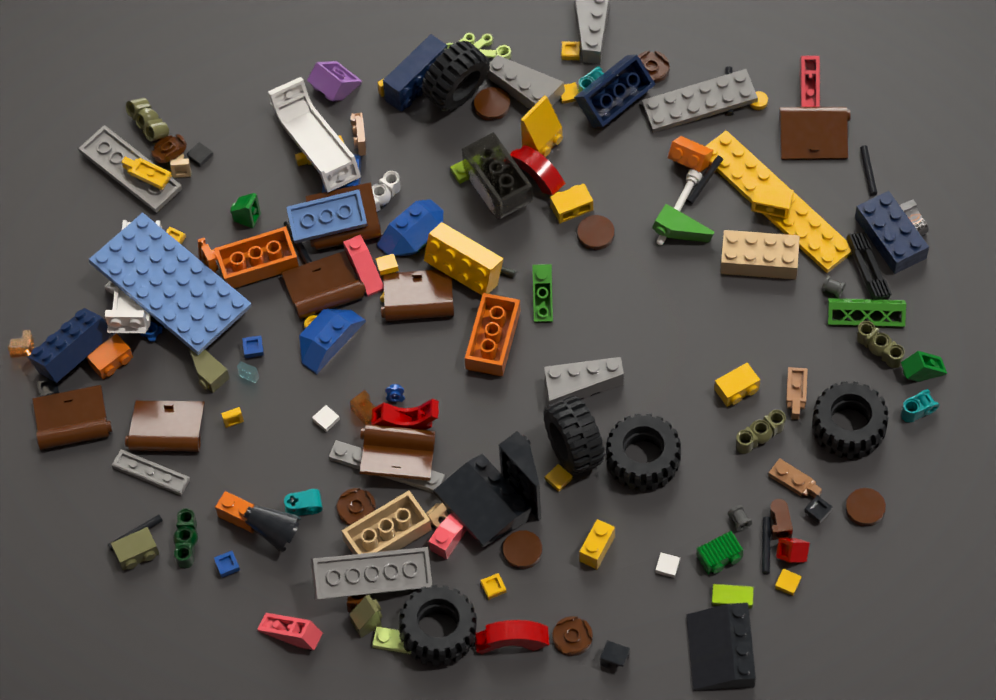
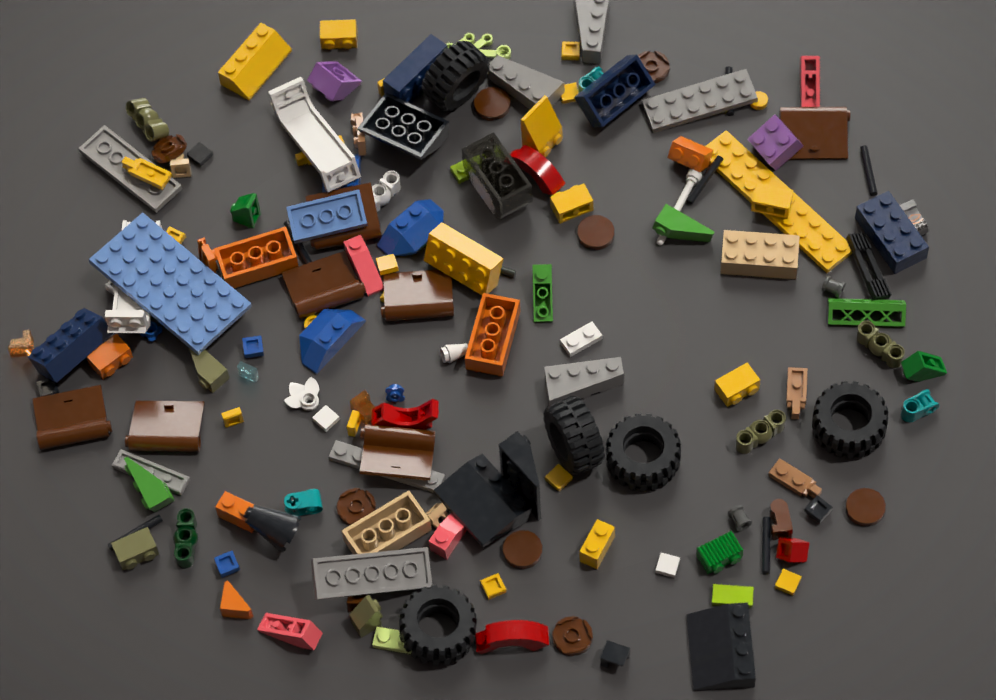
(154, 491): none -> bright green slope
(233, 604): none -> orange slope
(254, 61): none -> yellow slope
(301, 394): none -> white plate
(338, 34): none -> yellow brick
(353, 423): none -> yellow tile
(405, 127): none -> black slope
(453, 352): none -> white cone
(581, 339): none -> white plate
(775, 142): none -> medium lavender brick

